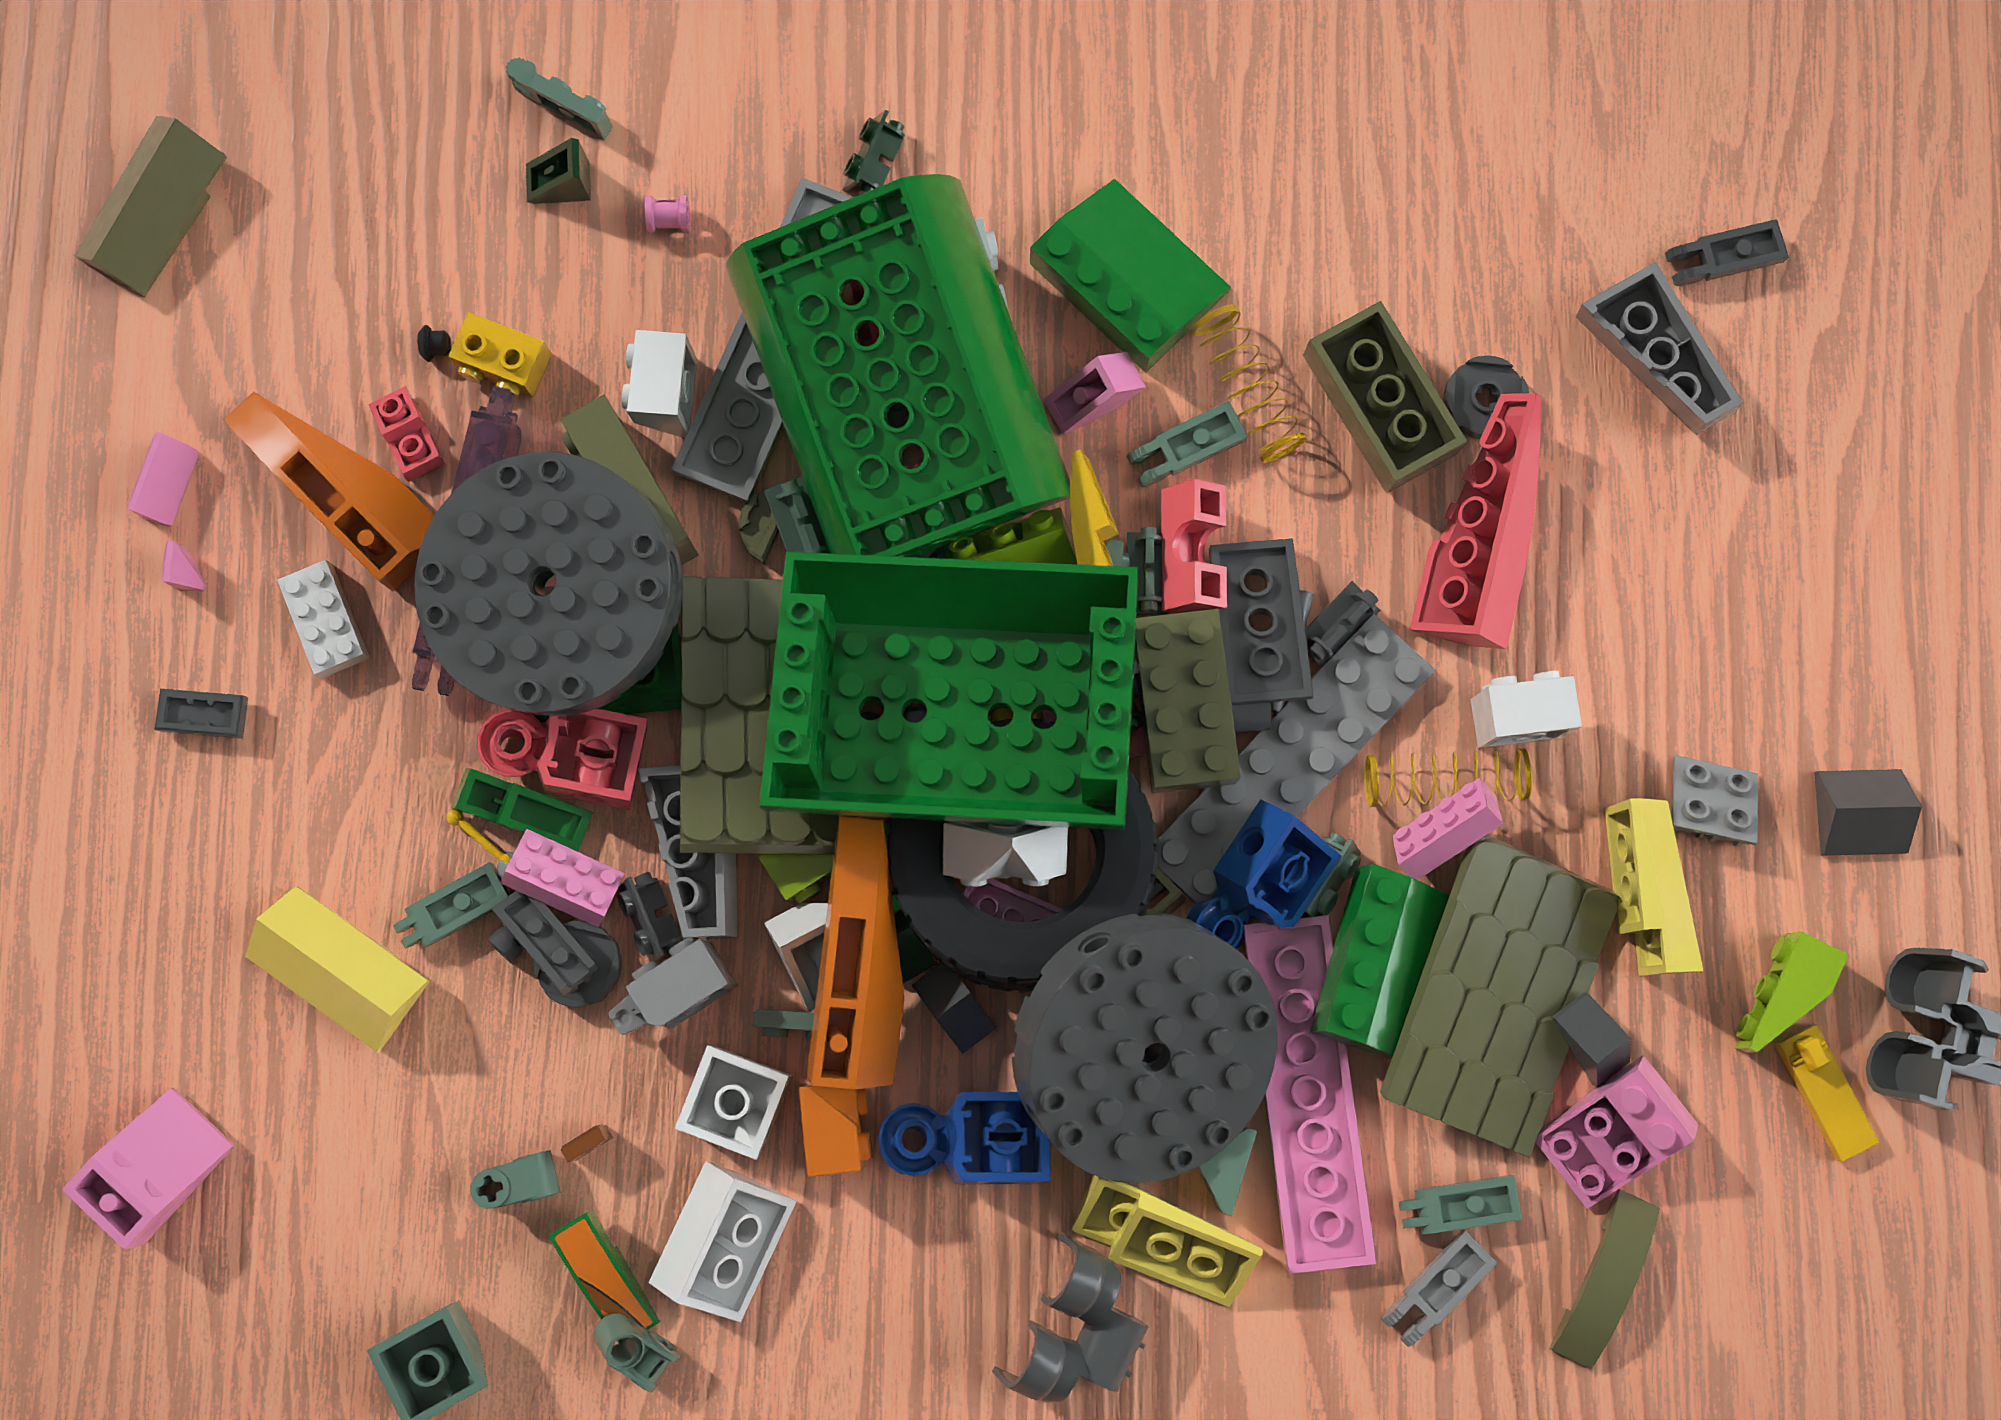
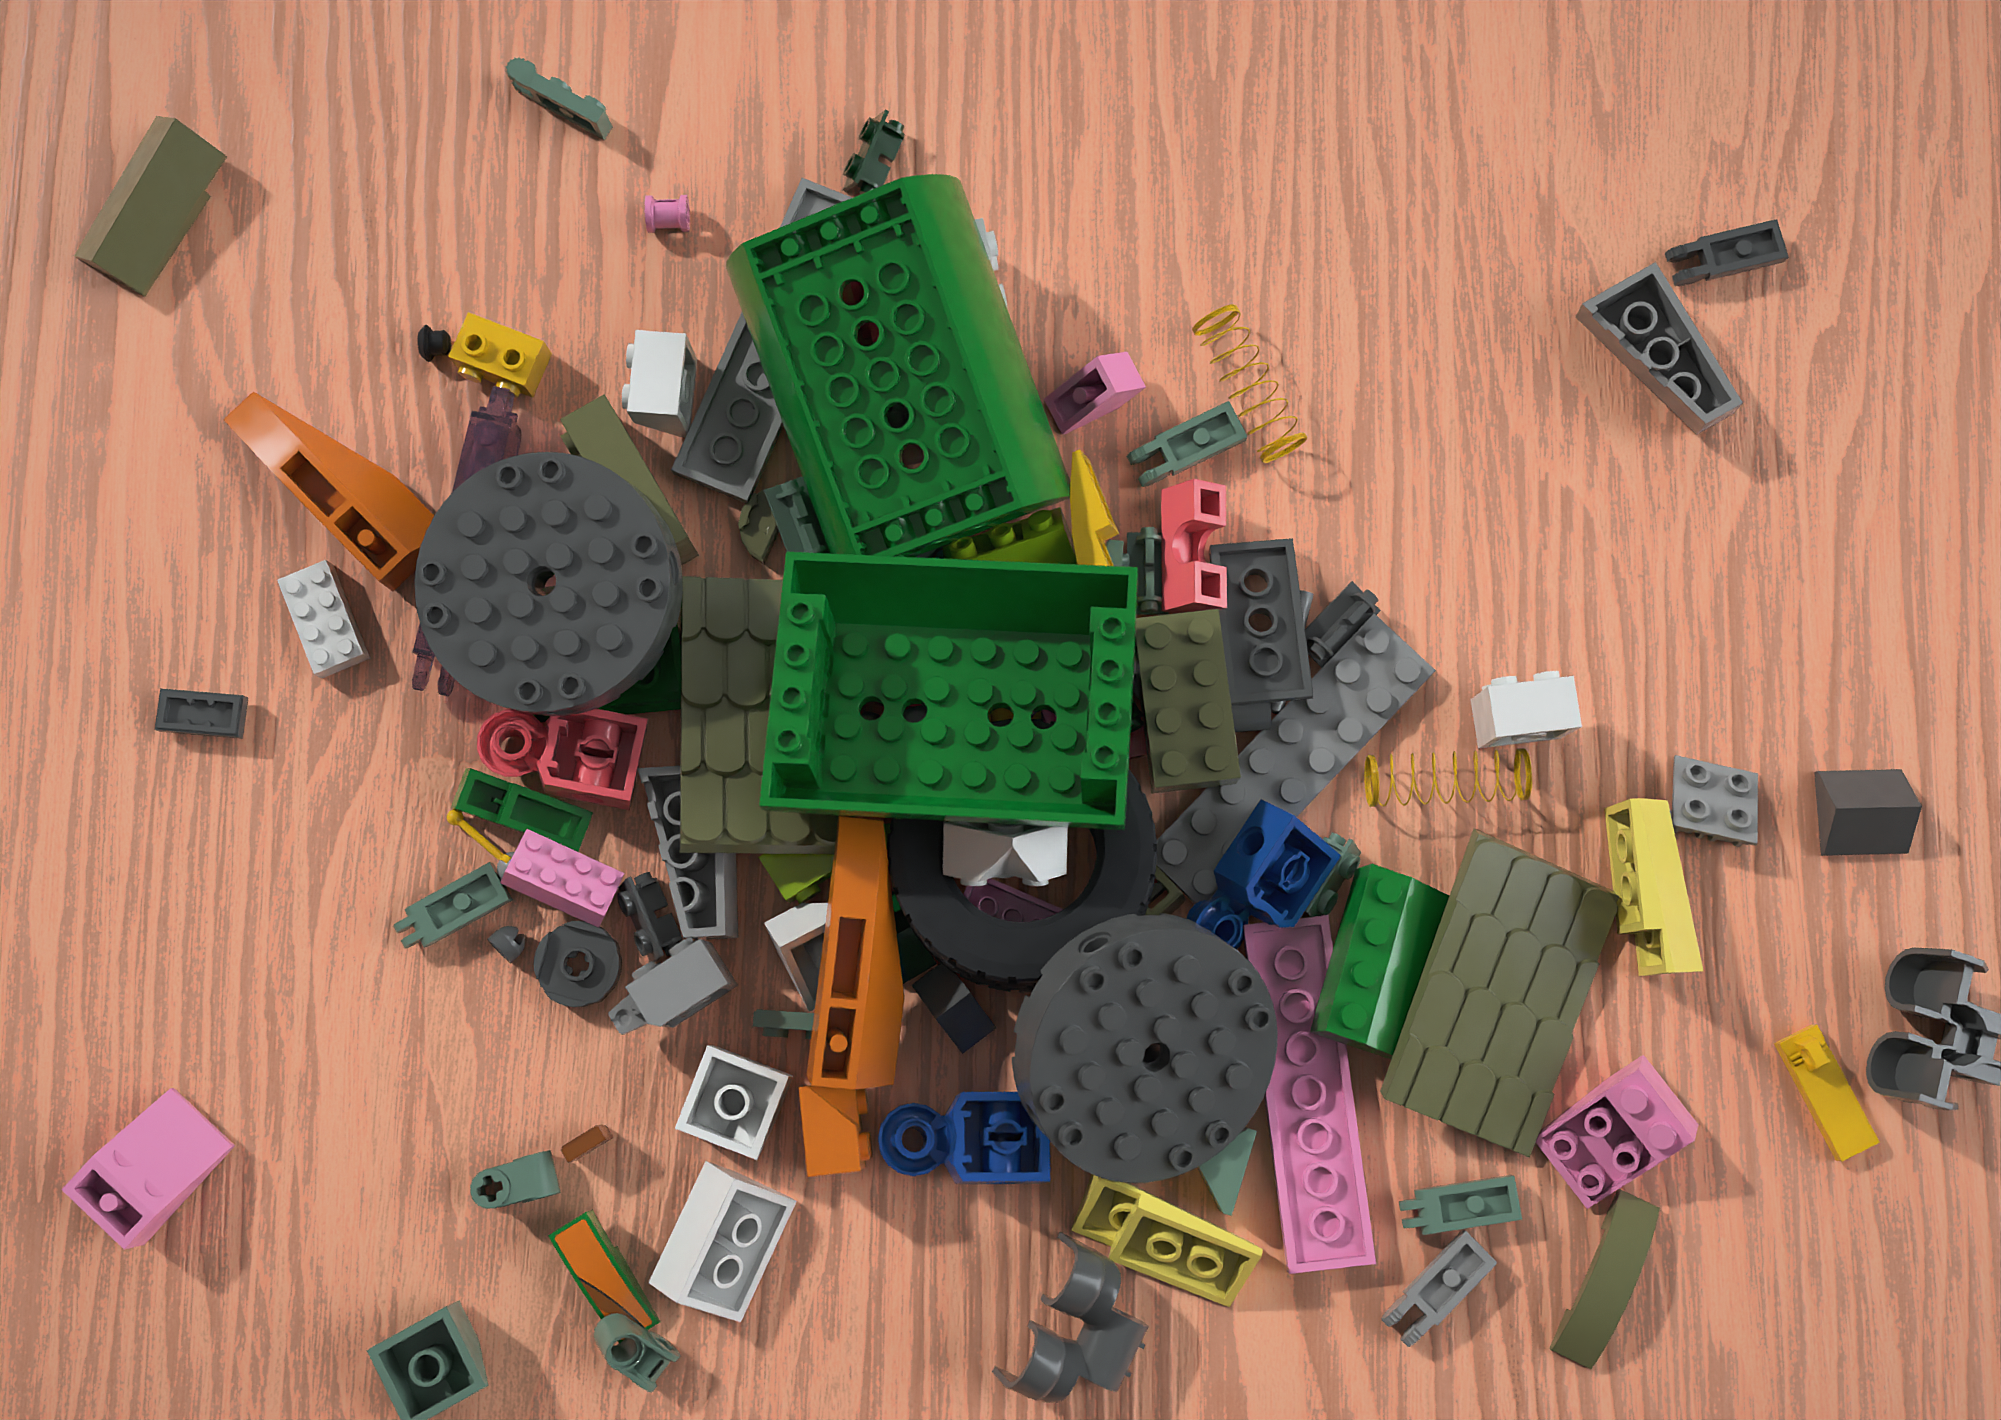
(163, 479): bright pink slope -> none
(180, 569): bright pink slope -> none
(335, 967): light yellow slope -> none
(406, 434): coral slope -> none
(546, 941): dark grey hinge -> none
(559, 175): slope -> none
(1127, 273): green slope -> none
(1384, 397): olive brick -> none
(1447, 829): bright pink piece -> none
(1469, 381): dark grey plate -> none
(1482, 555): coral wedge -> none
(1593, 1038): dark grey slope -> none
(1797, 982): lime slope -> none

